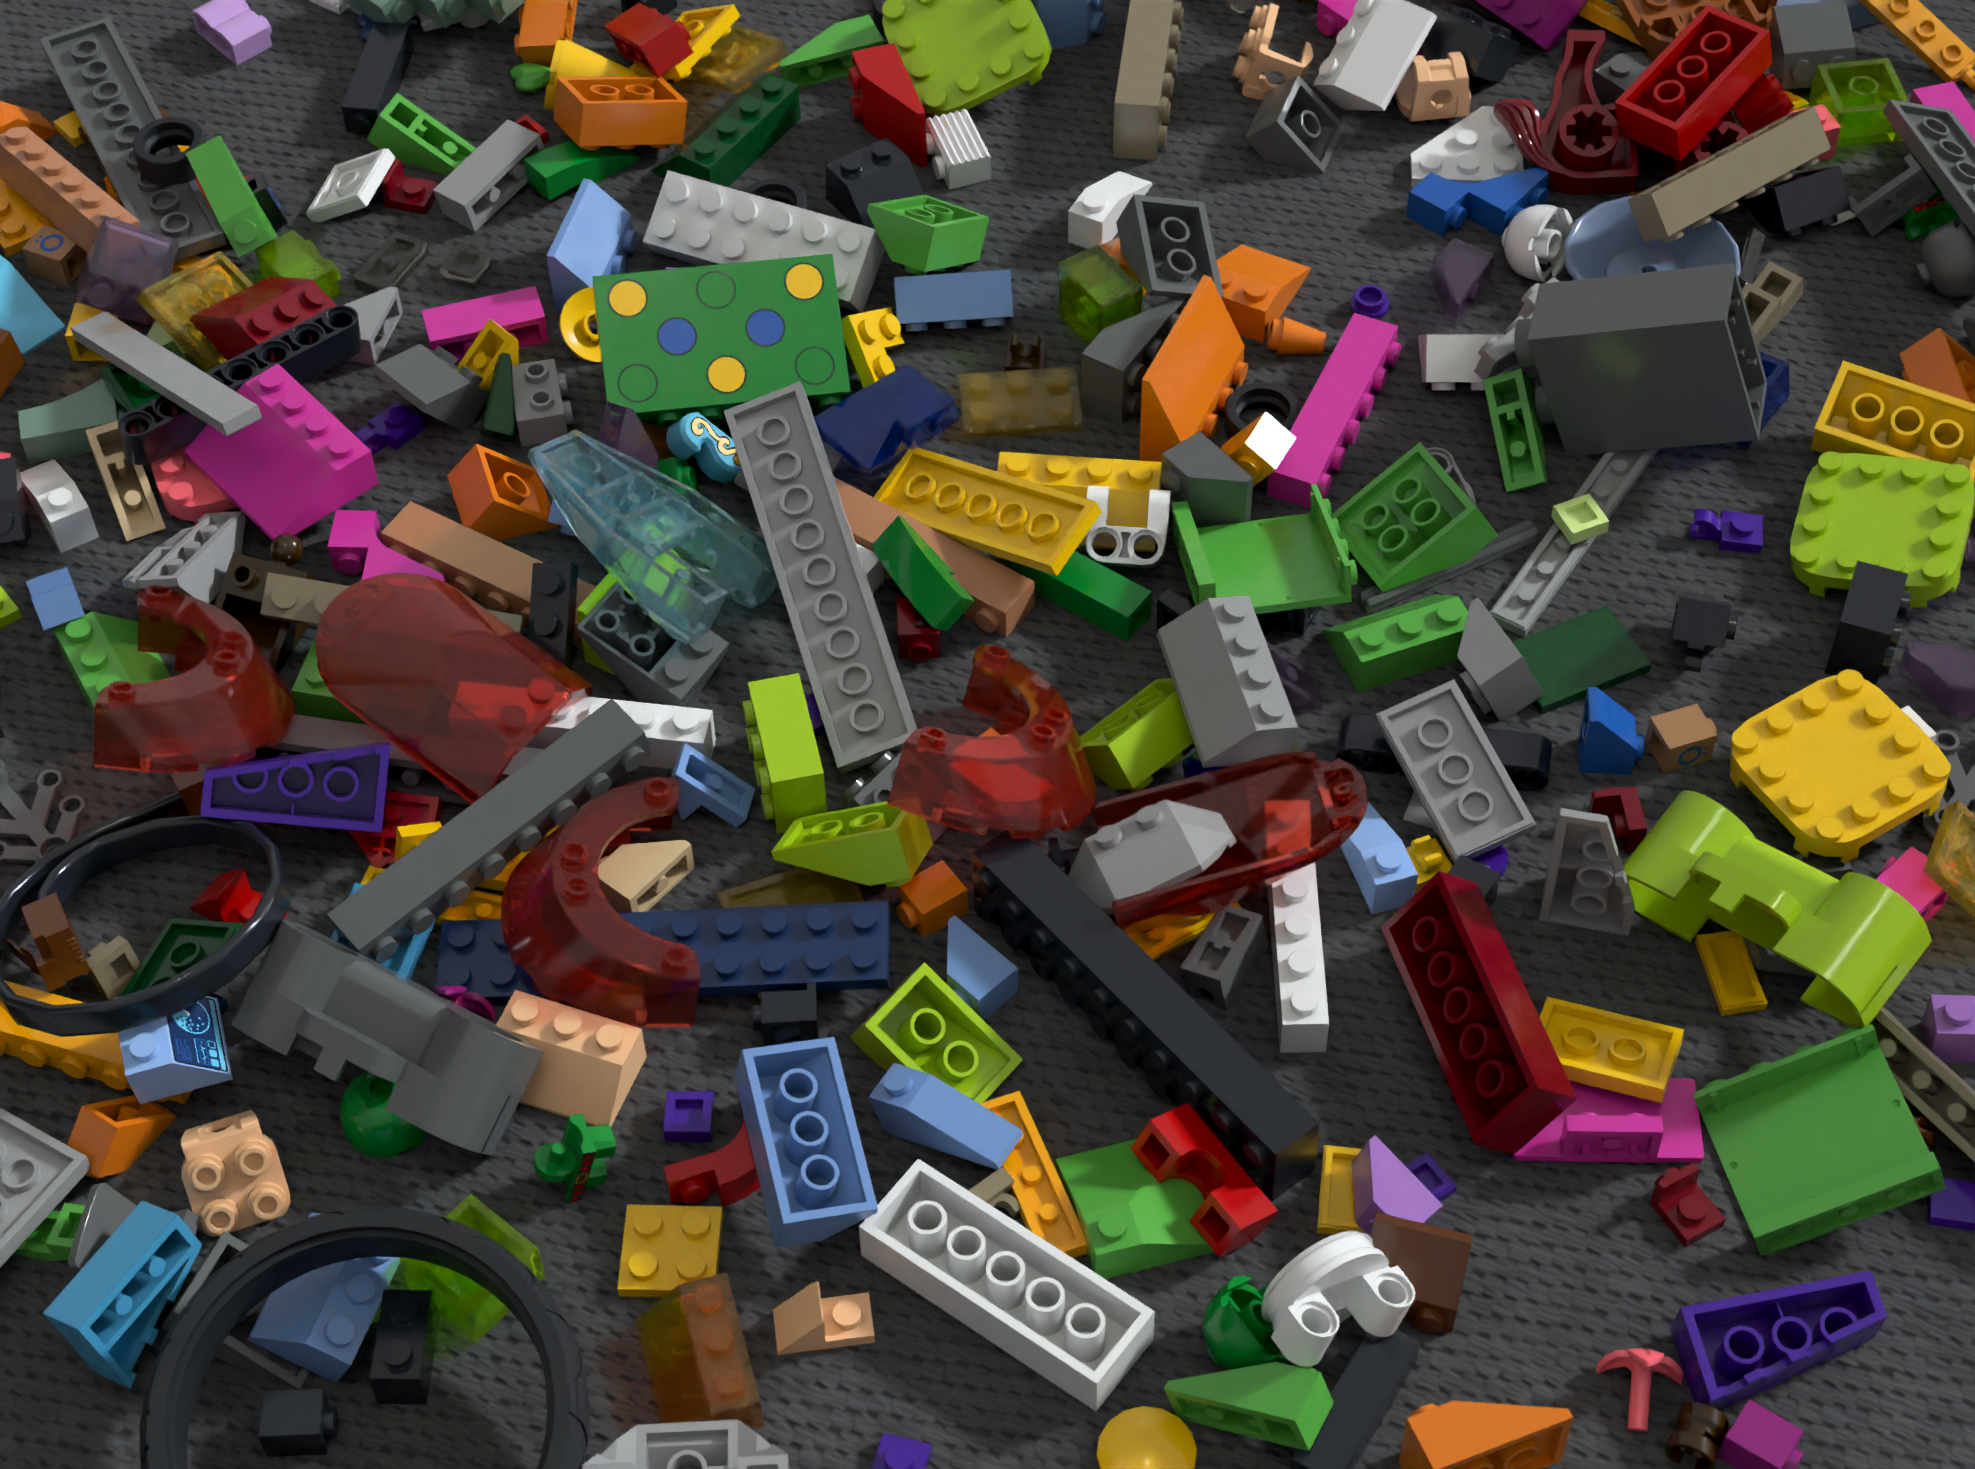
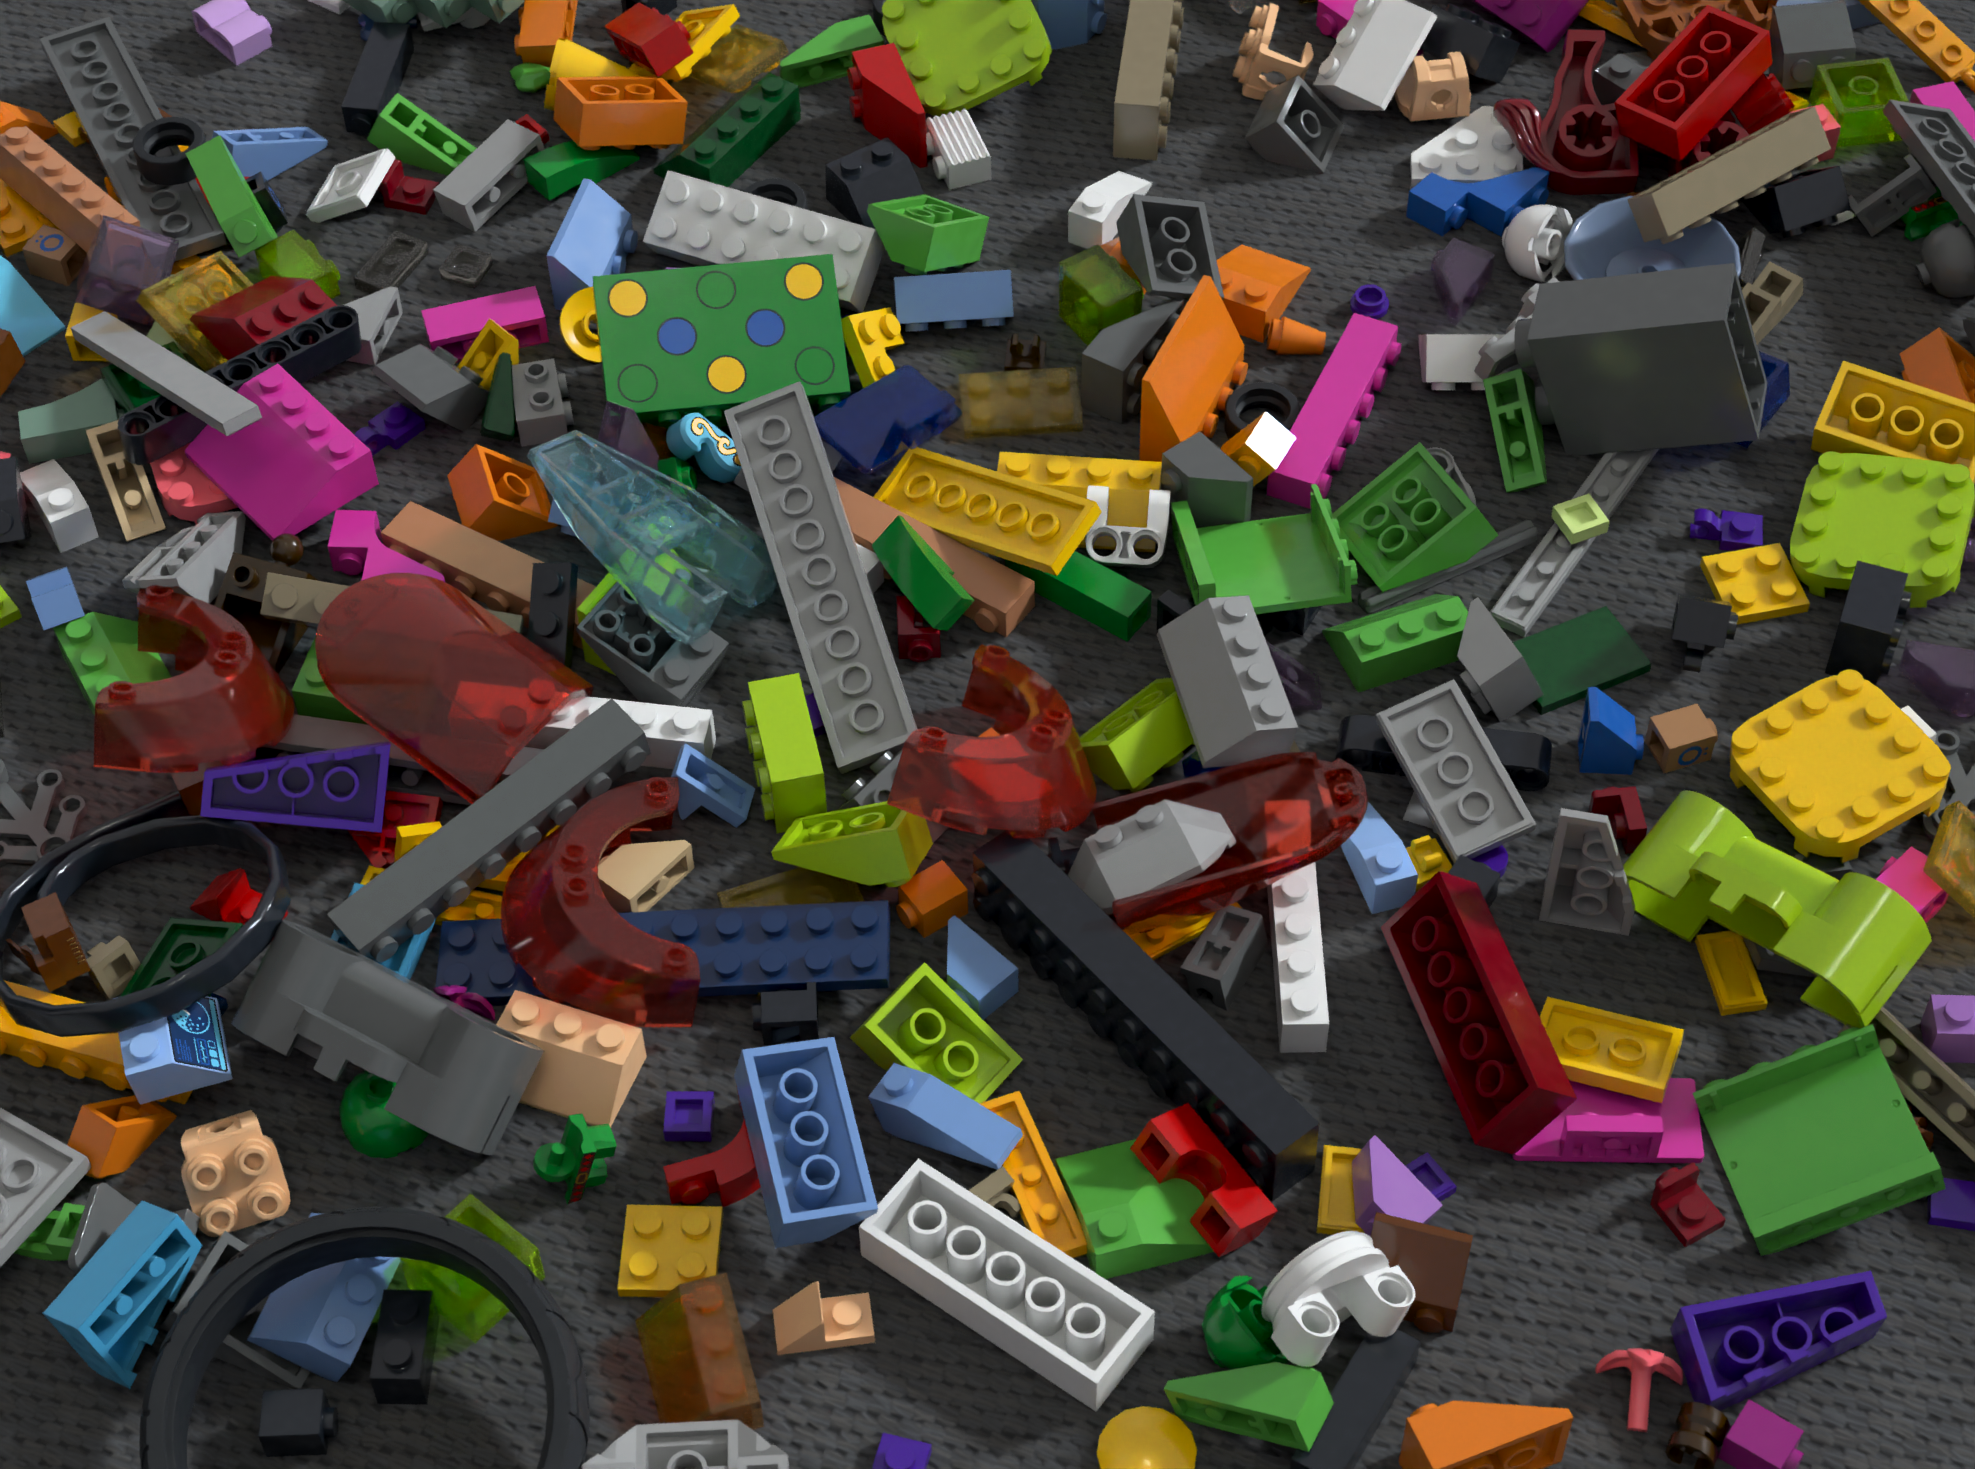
(271, 149): none -> medium blue slope
(1755, 583): none -> yellow plate

